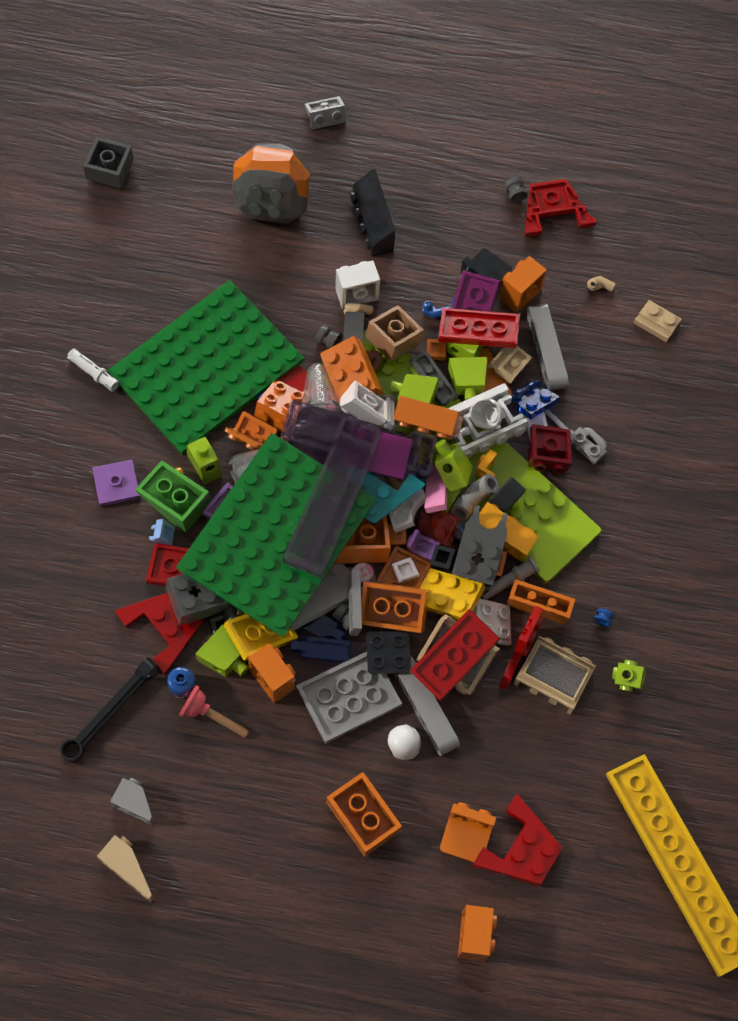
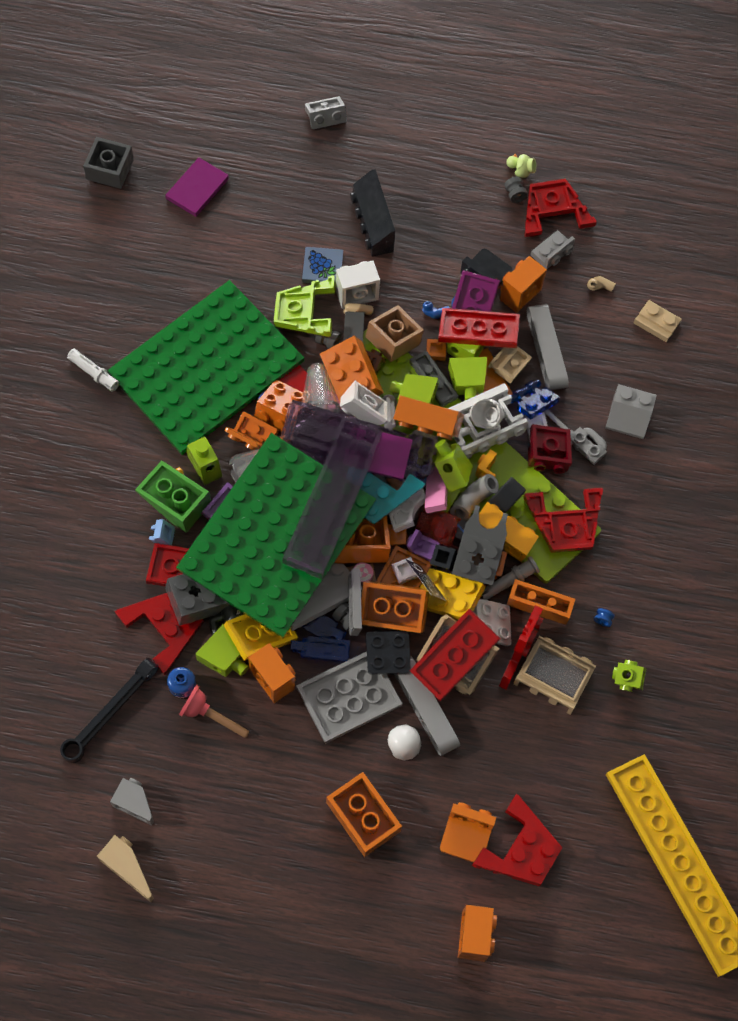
(115, 482): medium lavender plate -> none
(197, 187): none -> magenta tile
(271, 183): dark grey rock -> none
(296, 307): none -> lime wing
(321, 263): none -> tile
(425, 579): none -> sticker
(524, 165): none -> yellowish green animal
(552, 249): none -> light grey bracket
(567, 529): none -> red wing
(630, 411): none -> light grey slope

